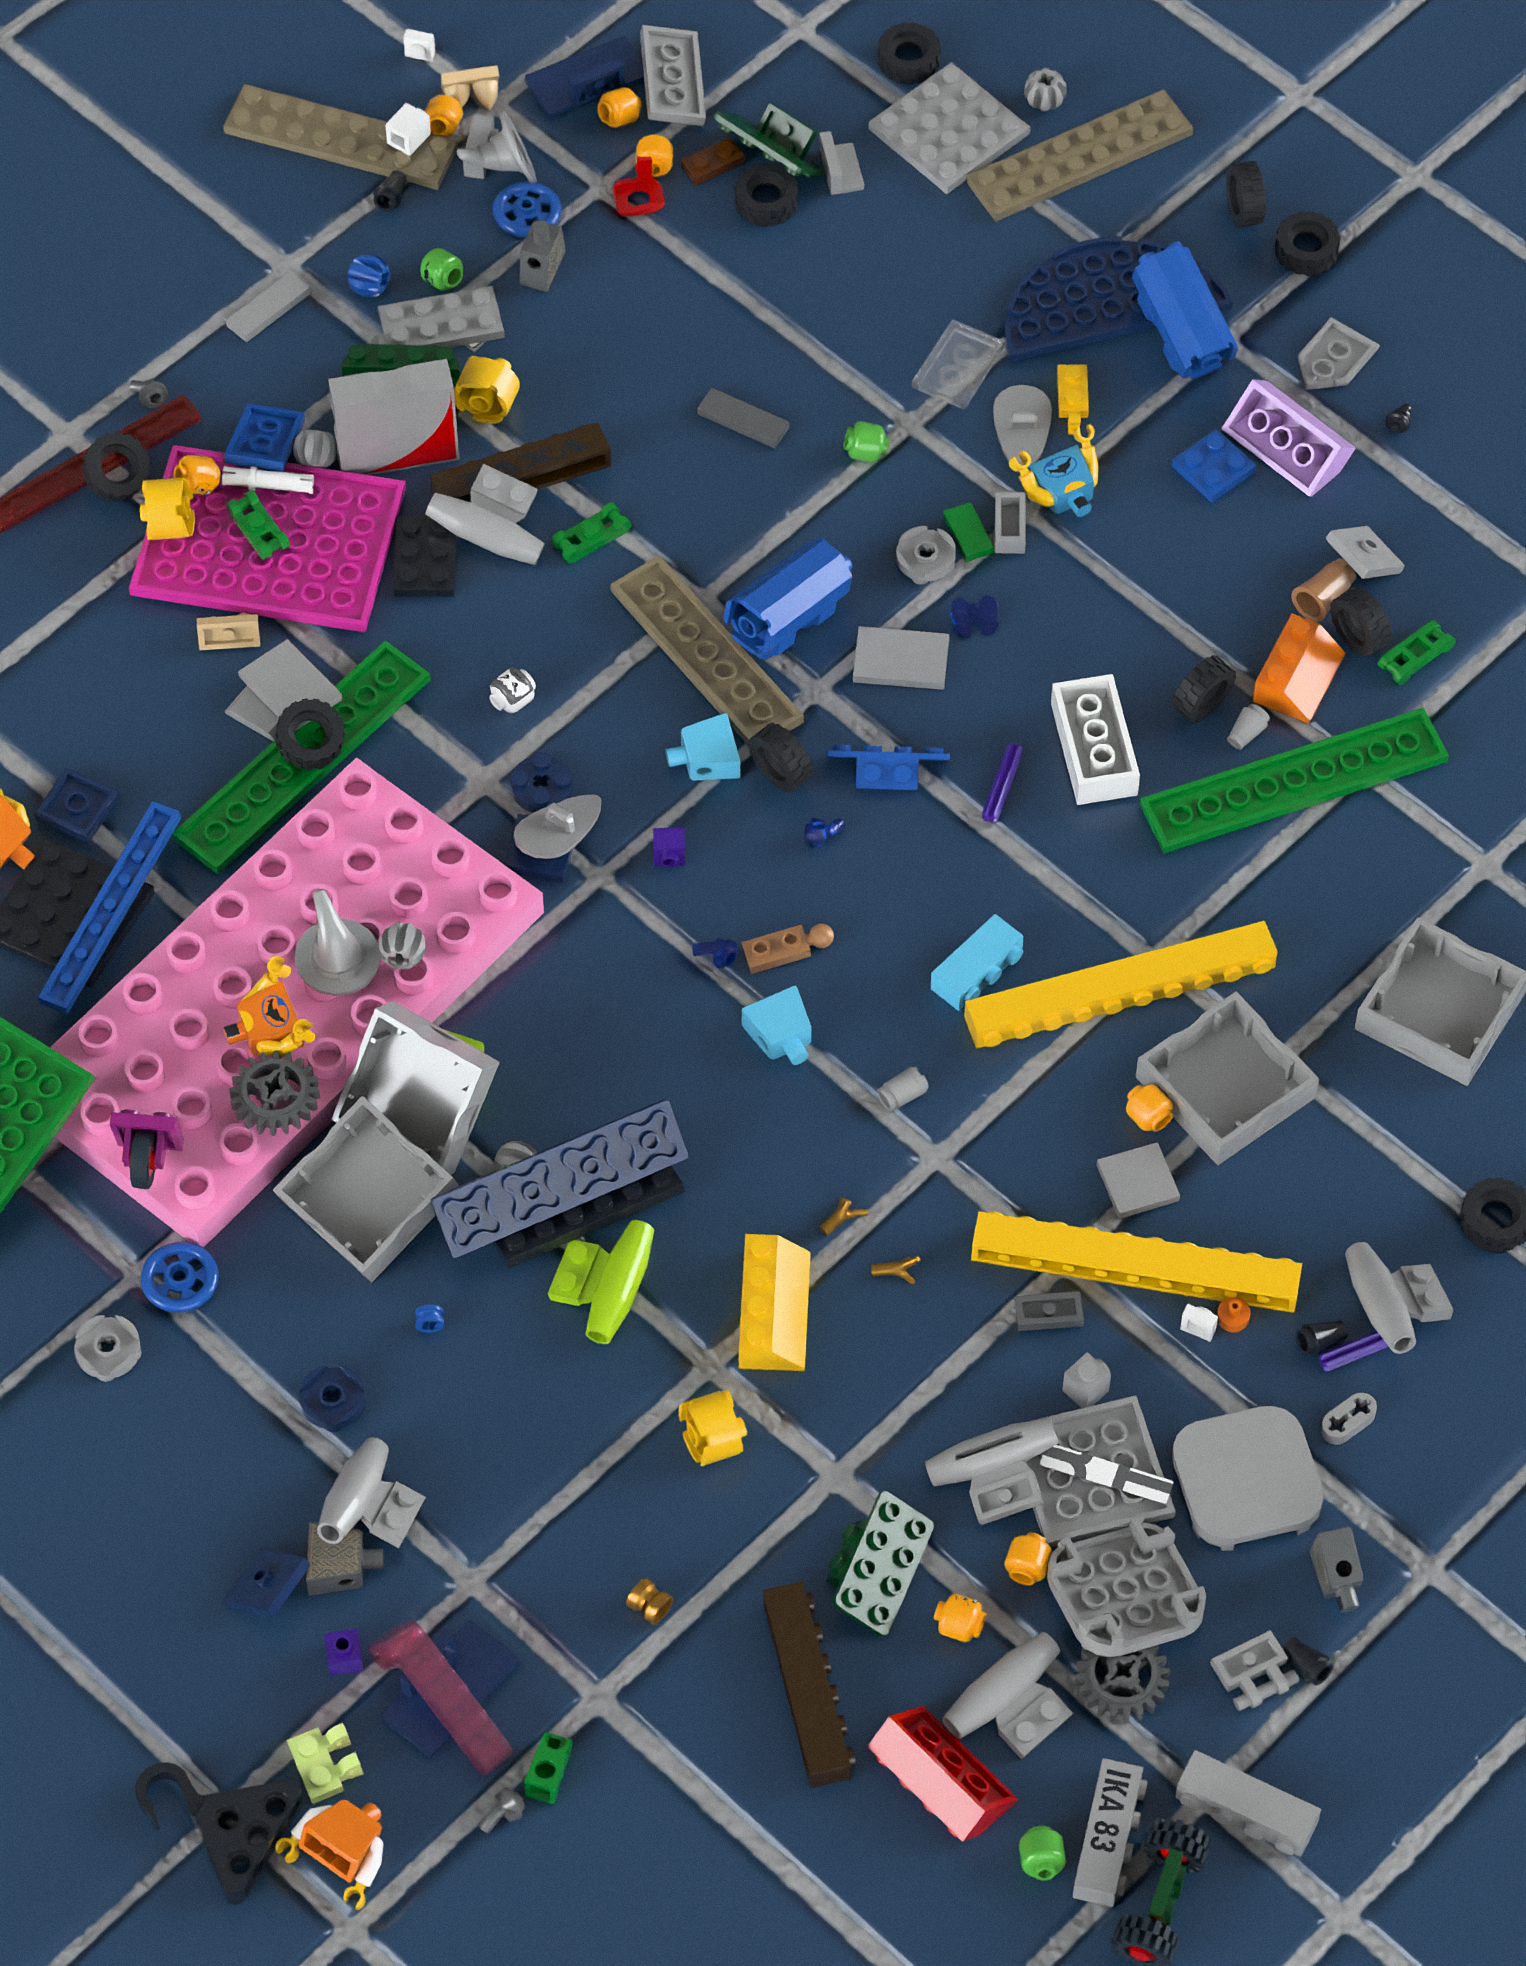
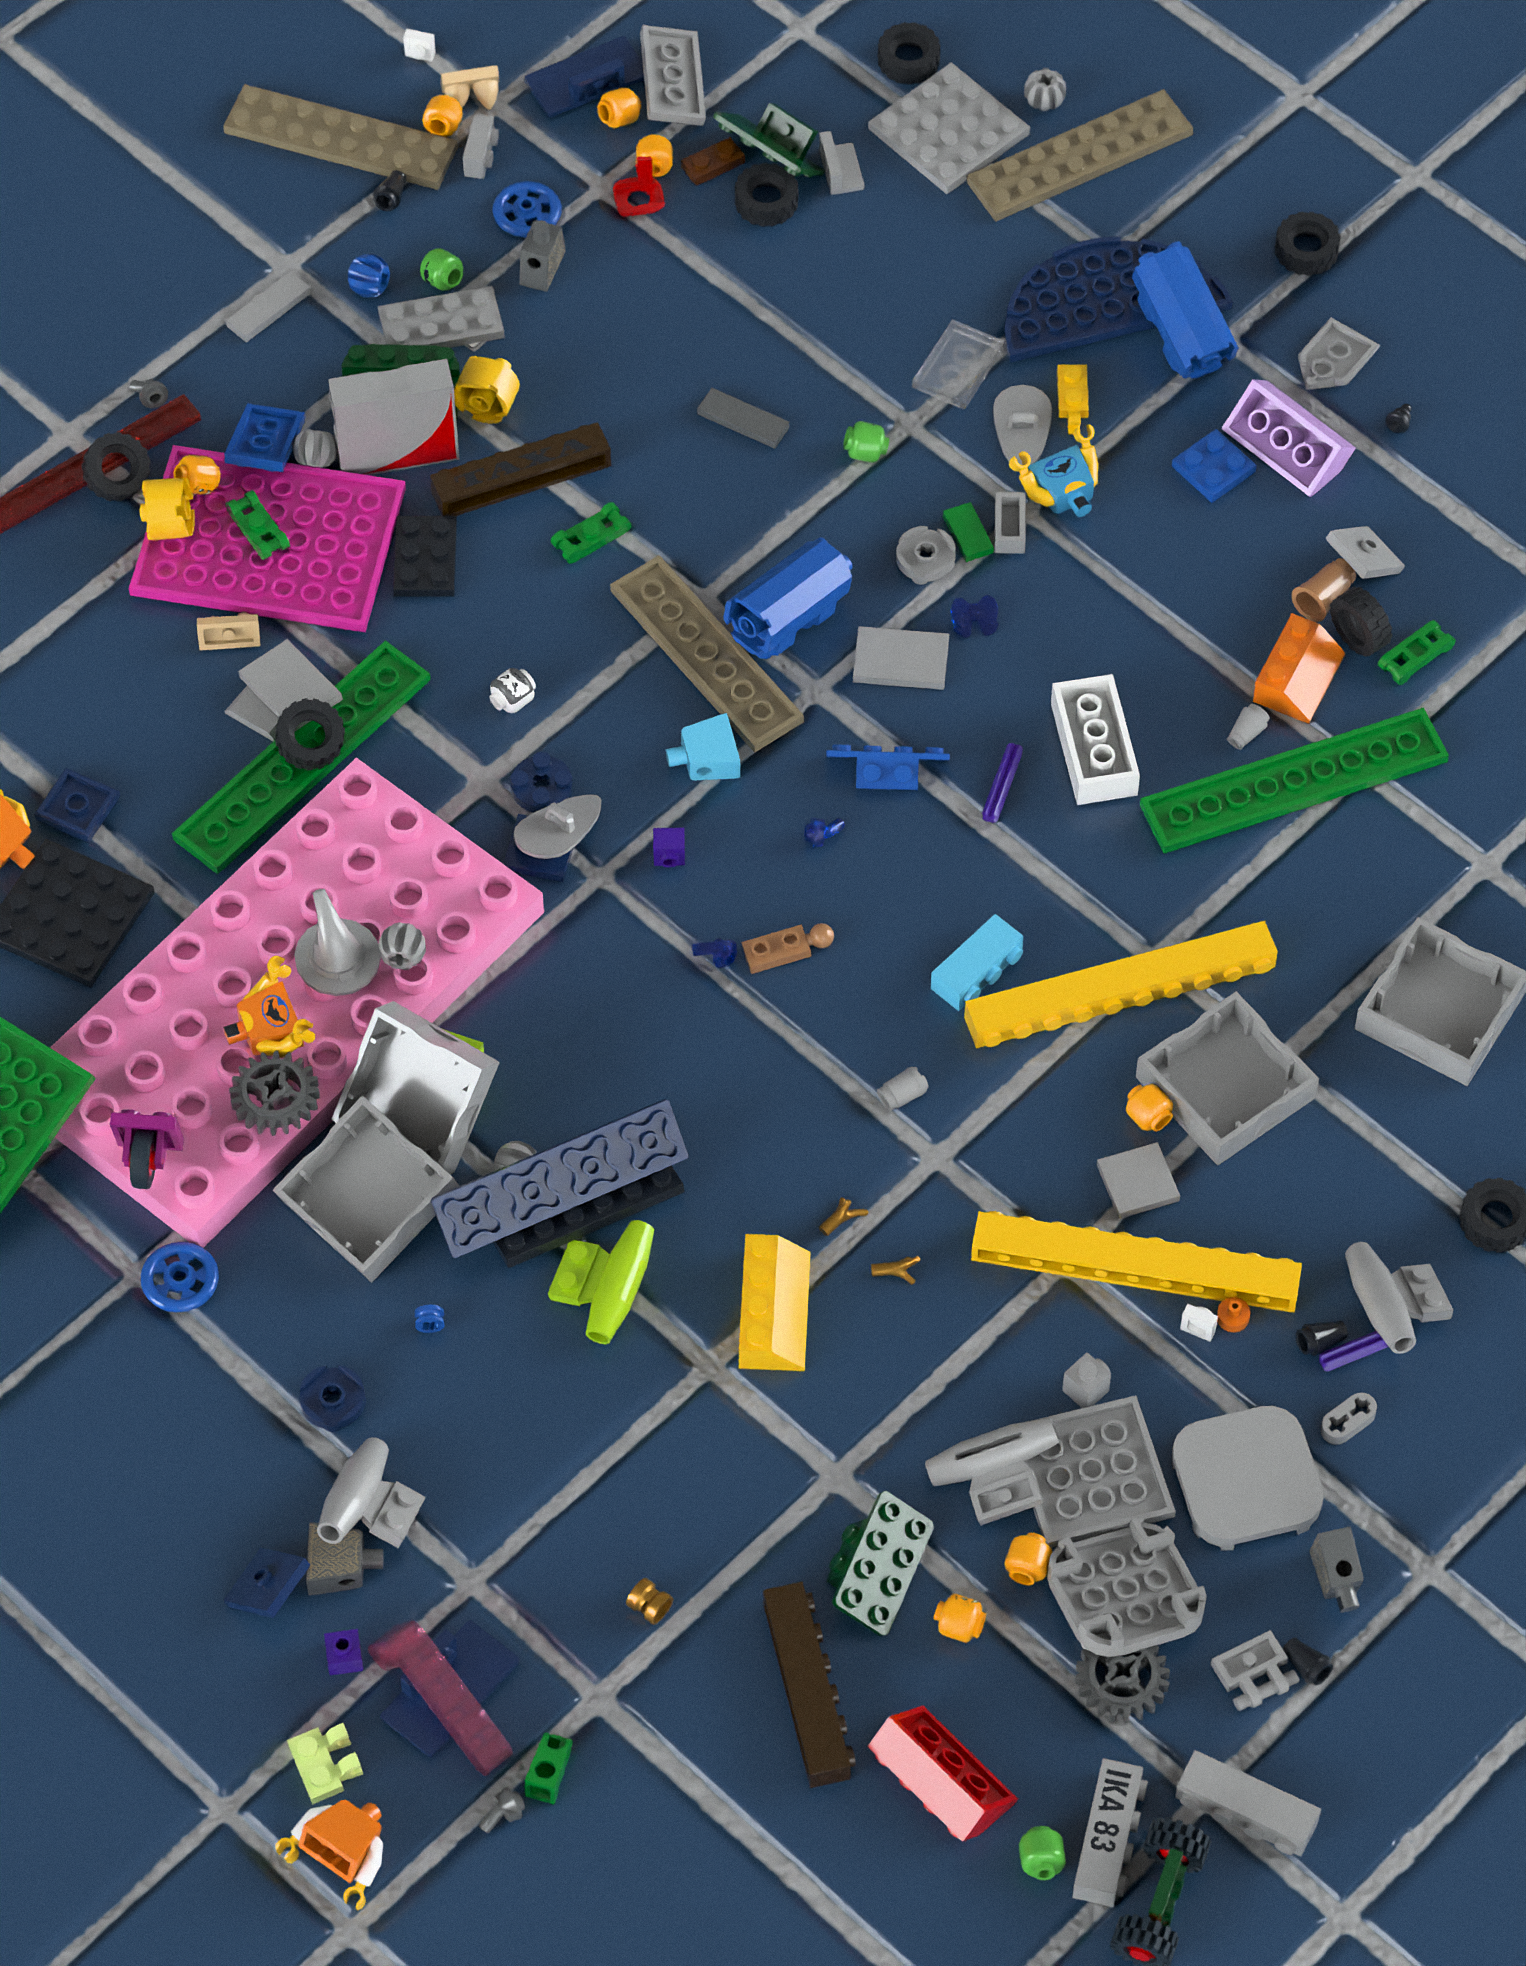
(107, 1364): light grey plate -> none
(109, 908): blue plate -> none
(244, 1805): black piece -> none
(264, 479): white pin -> none
(408, 129): white brick -> none
(491, 515): light grey plate -> none
(502, 152): light grey piece -> none
(712, 1427): yellow brick -> none
(779, 1025): medium azure torso -> none
(780, 757): black tyre -> none
(1009, 1693): light grey plate -> none
(1049, 1311): dark grey plate -> none
(1107, 1473): sticker -> none
(1204, 689): black tyre -> none
(1246, 193): black tyre -> none

